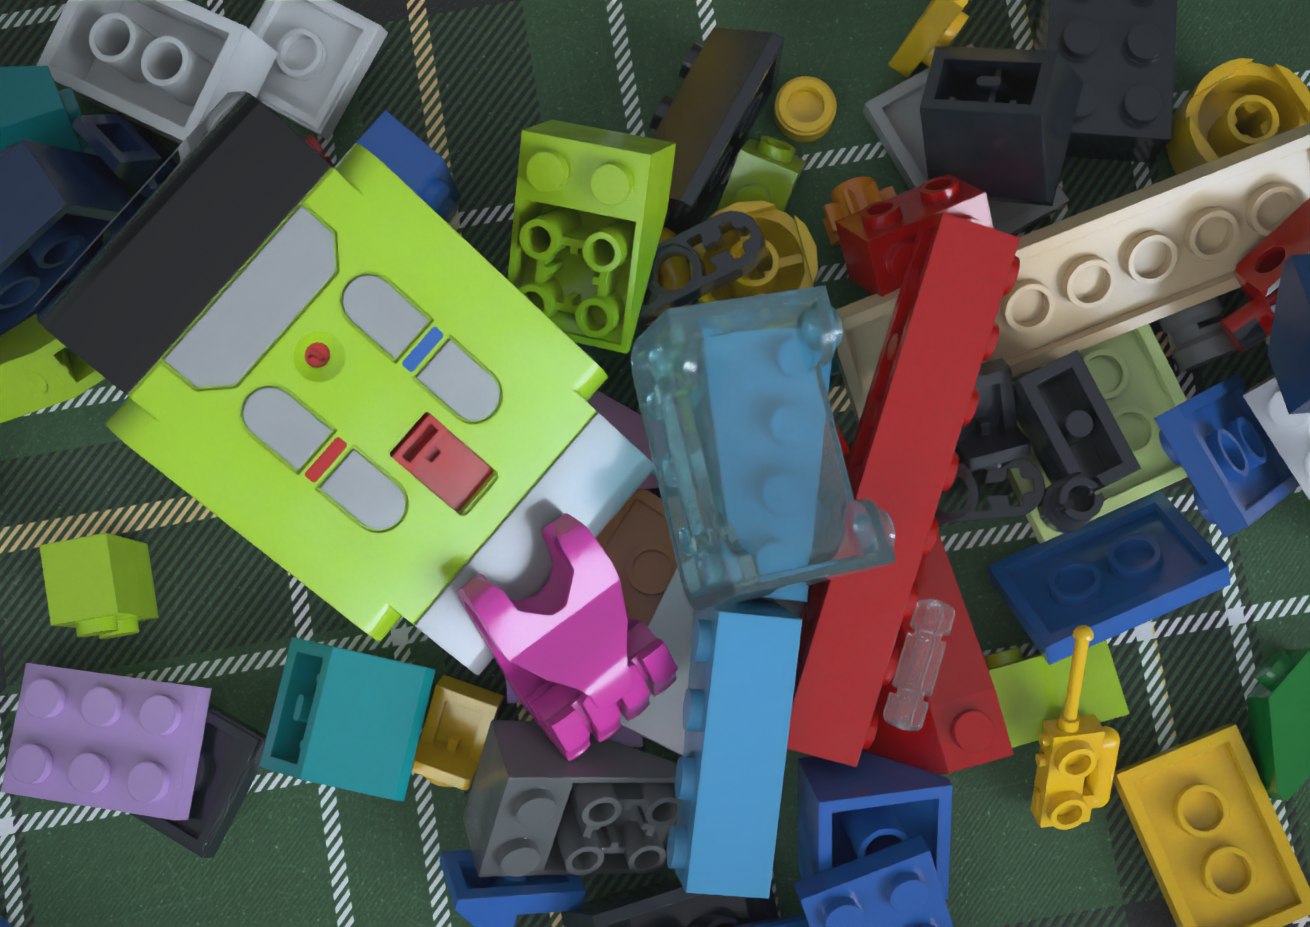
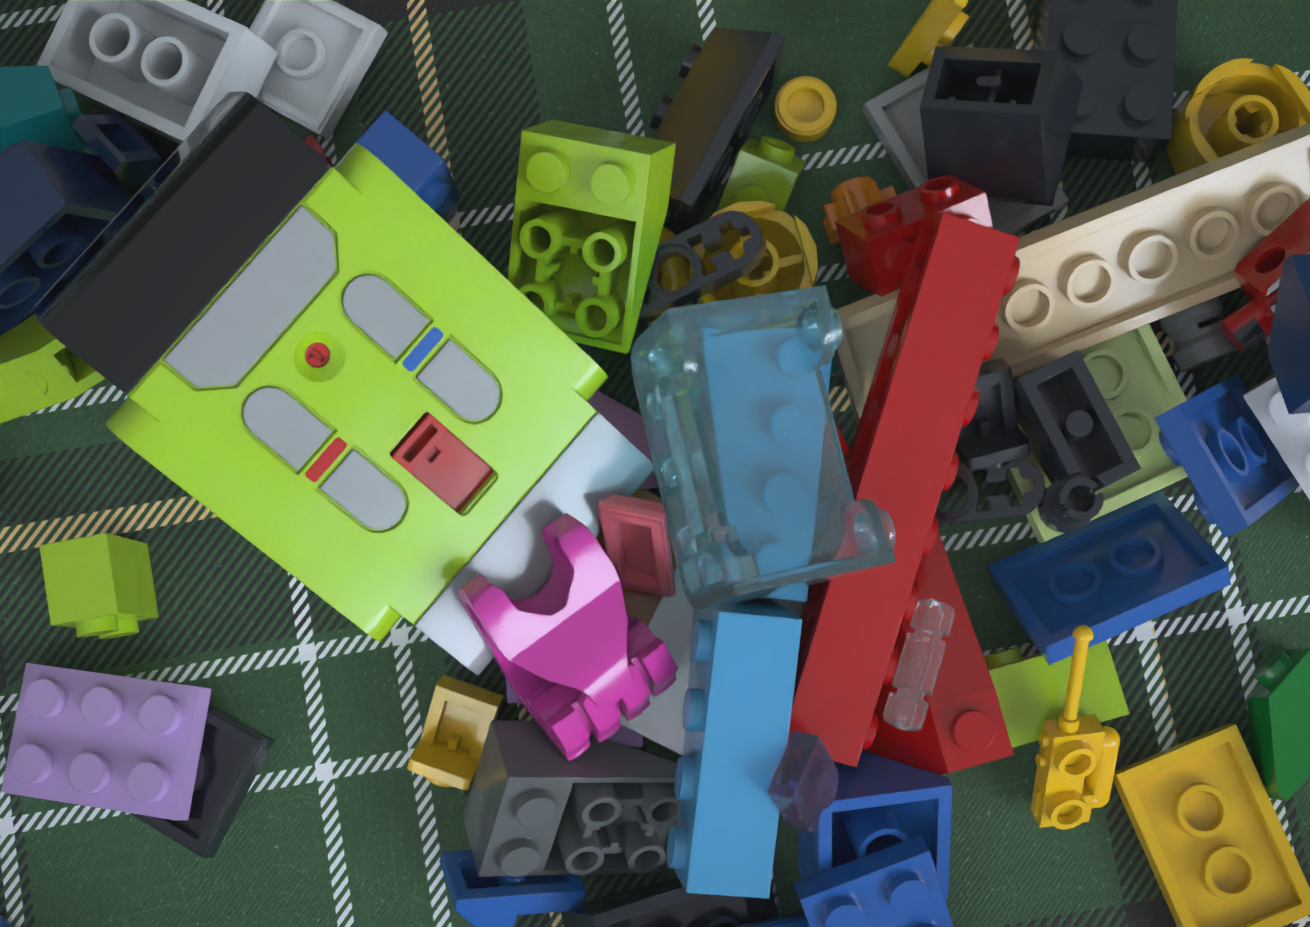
(347, 719): teal slope -> none
(638, 543): none -> coral tile
(804, 781): none -> clear purple plate

